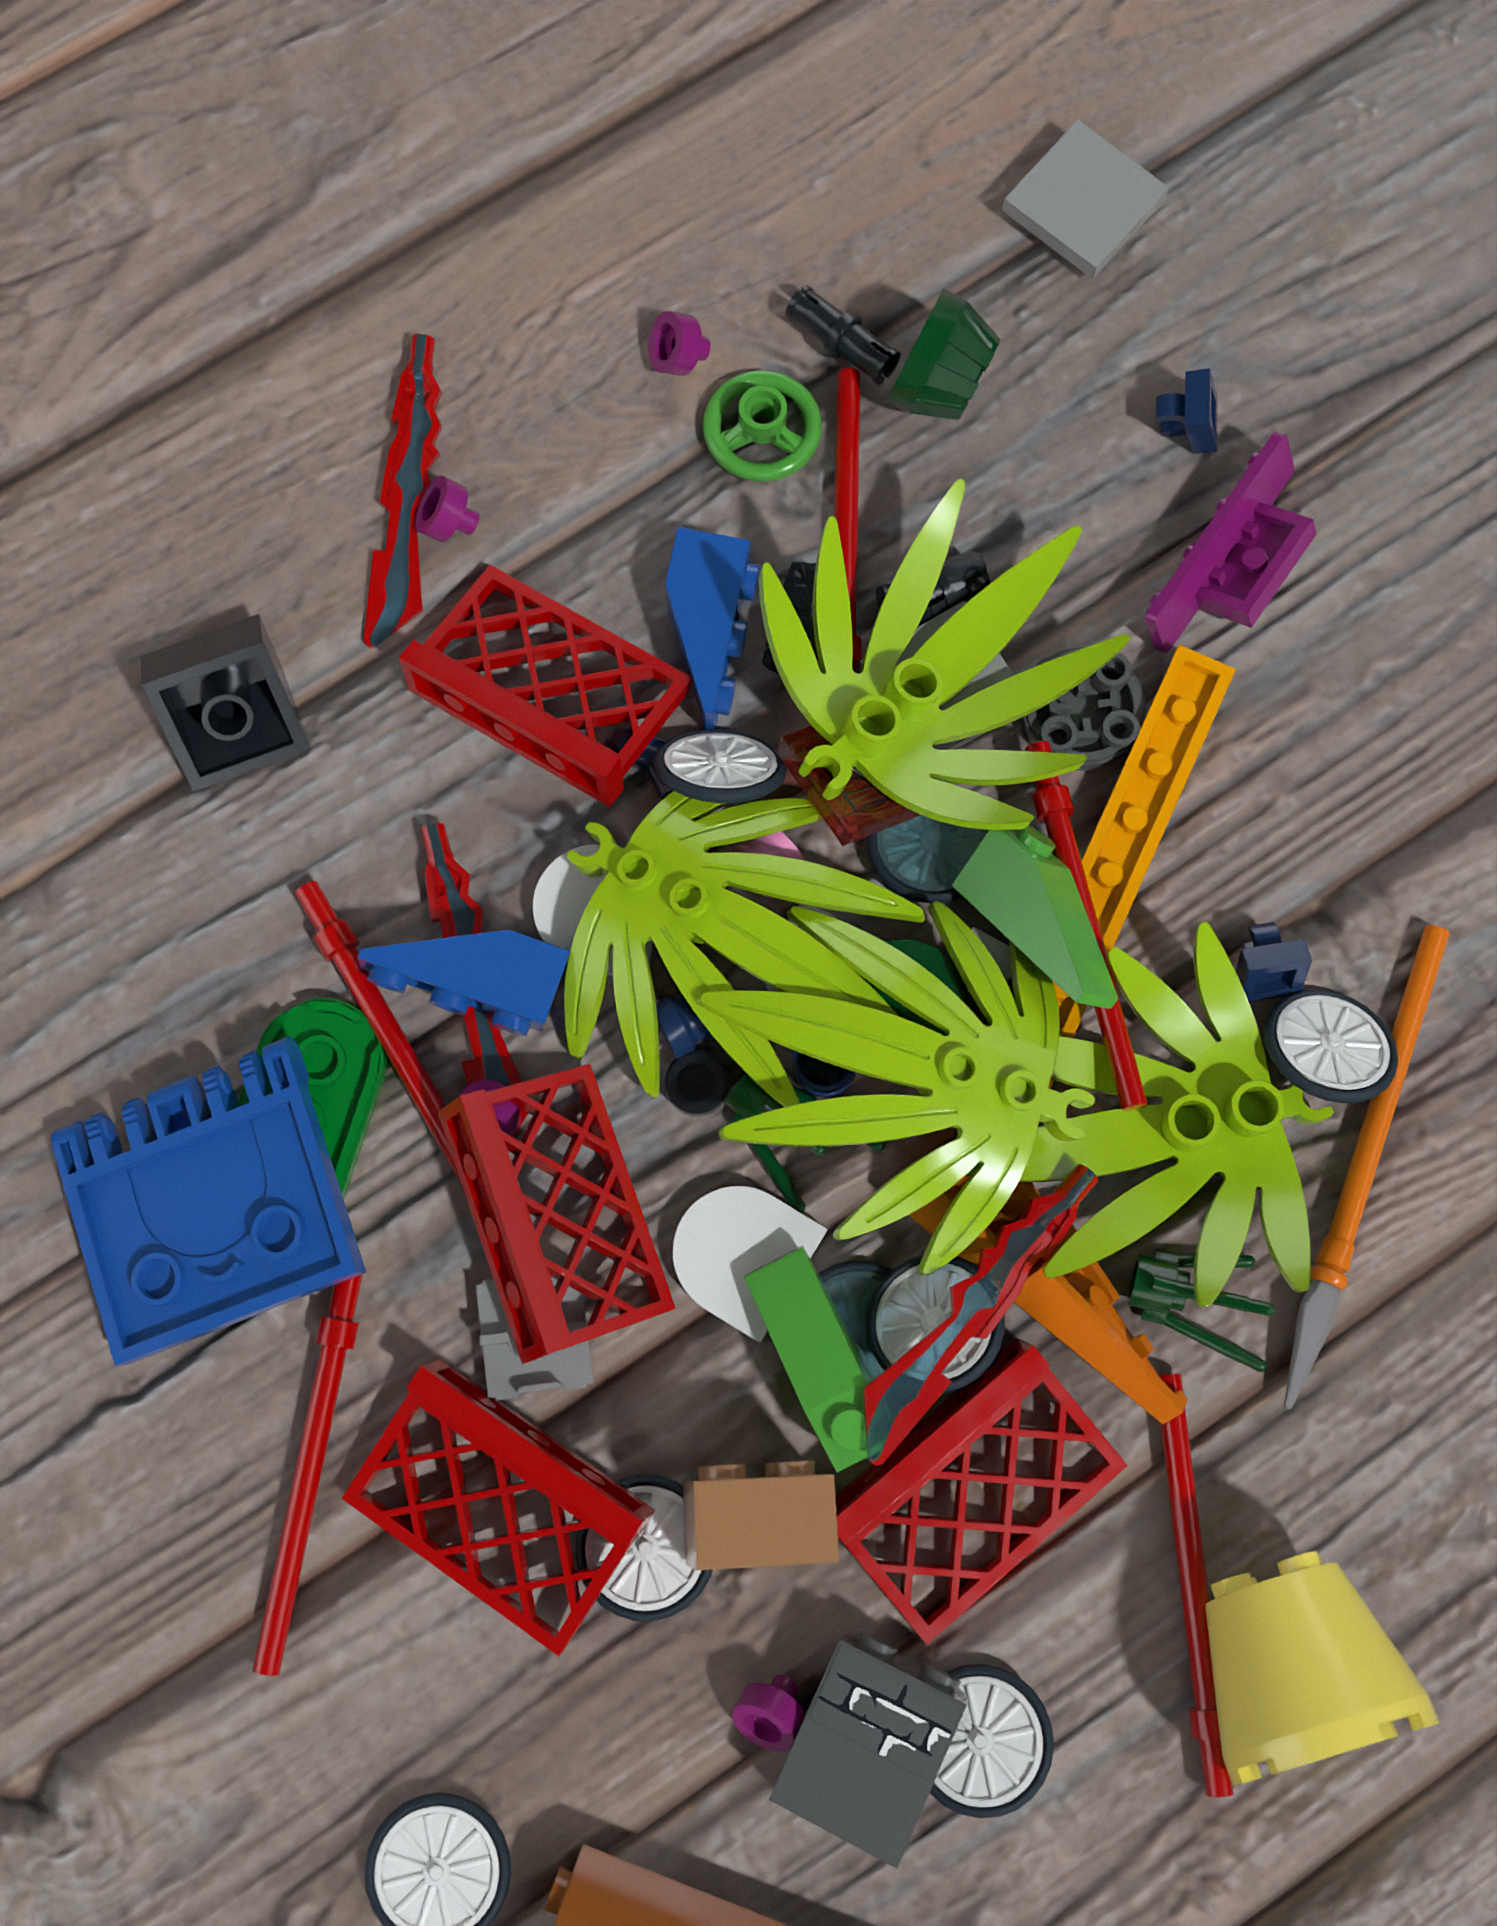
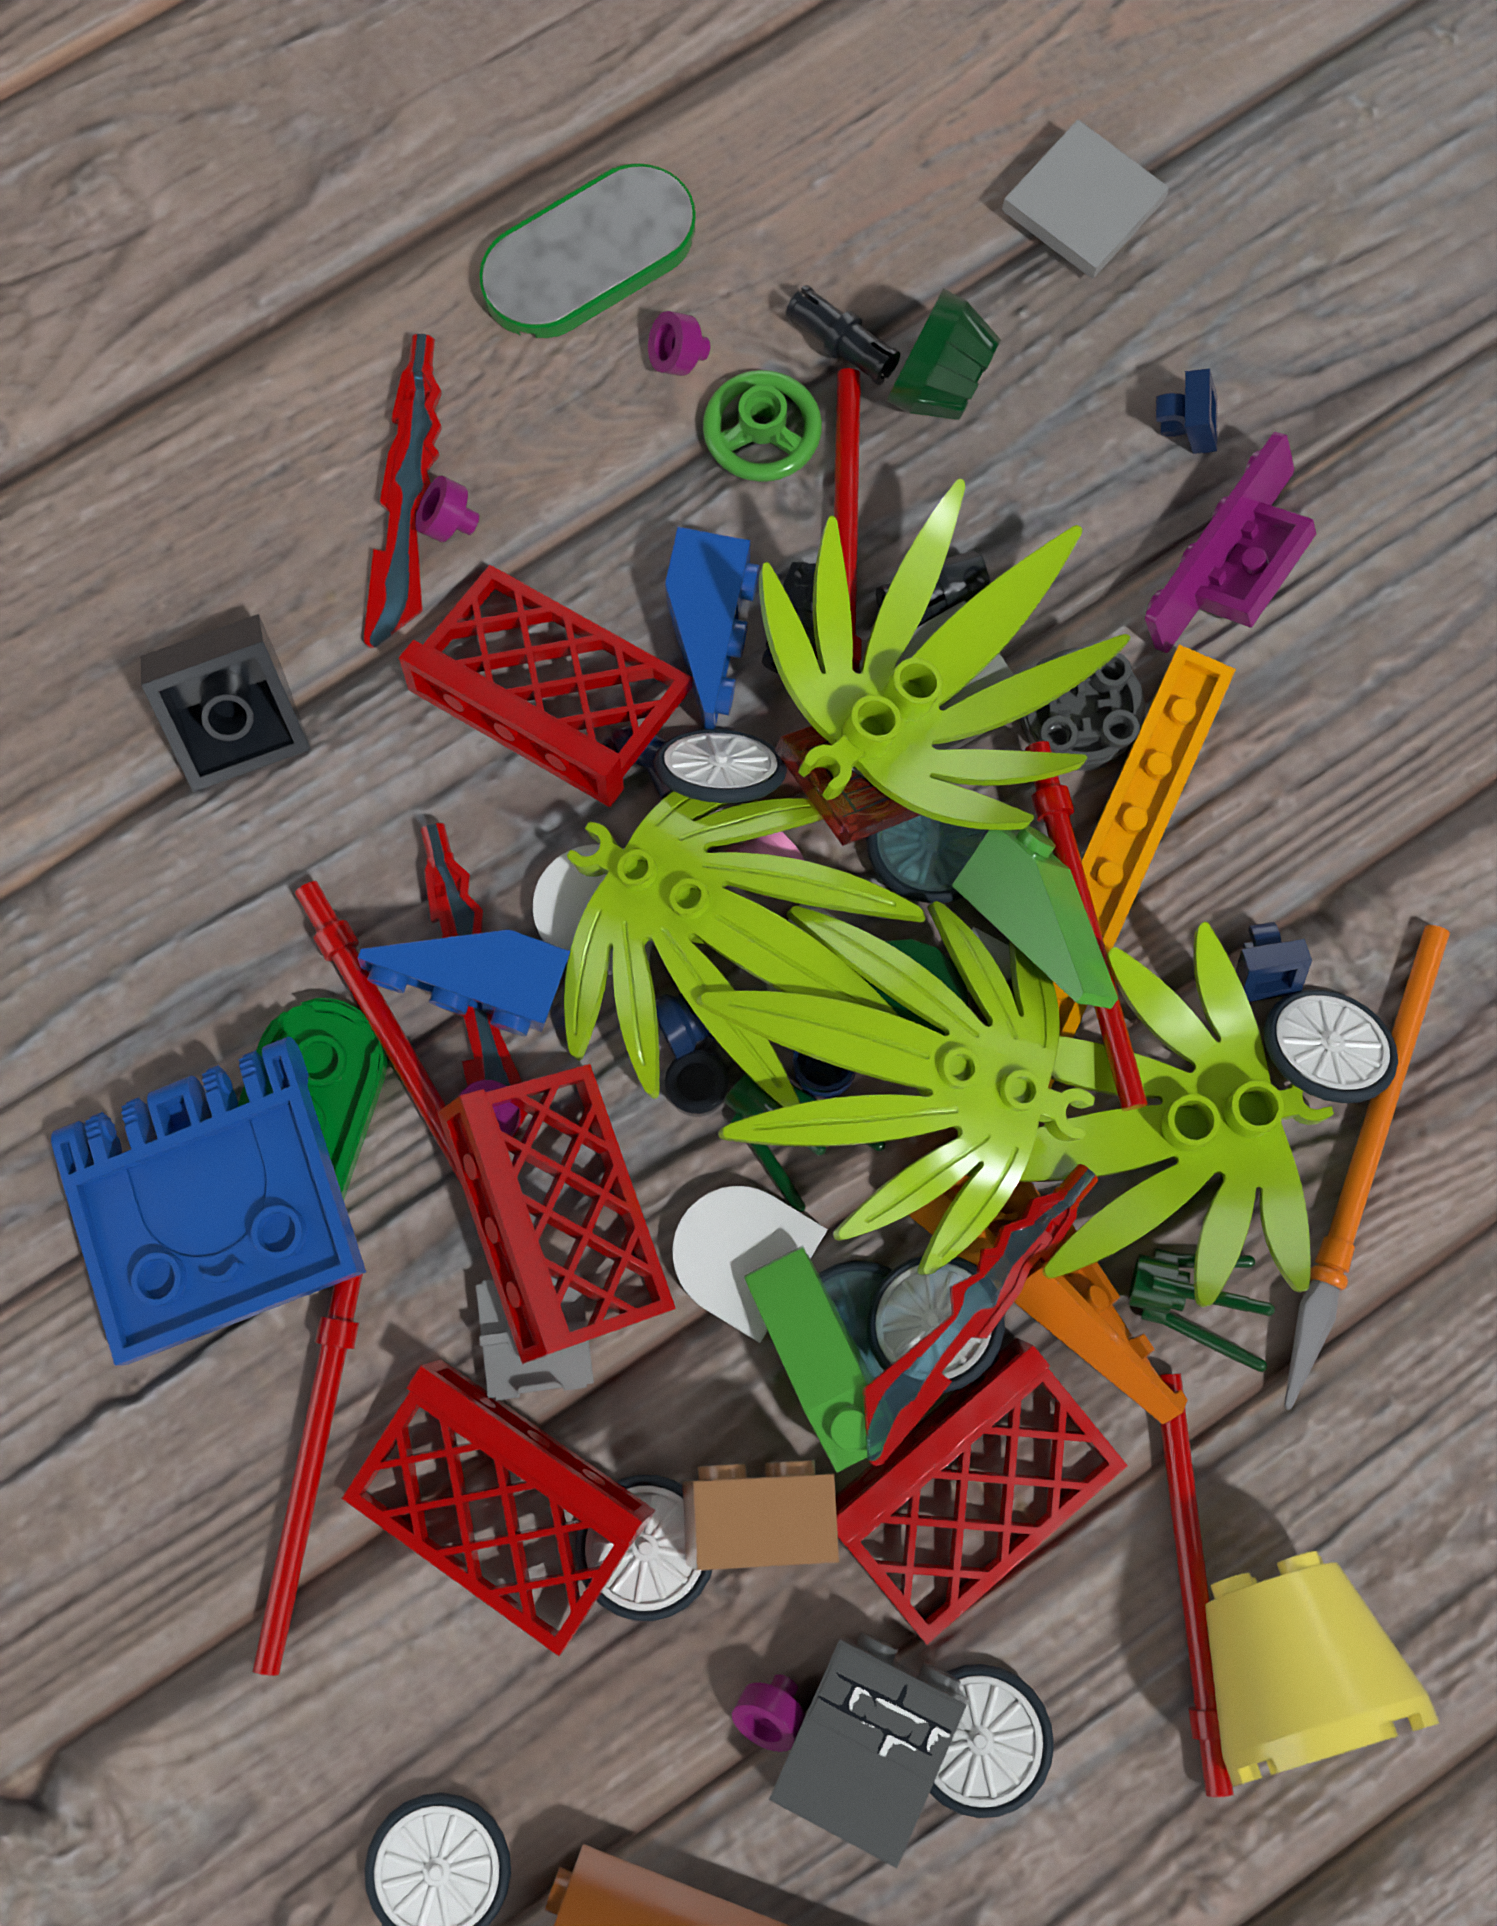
(588, 250): none -> flat silver tile

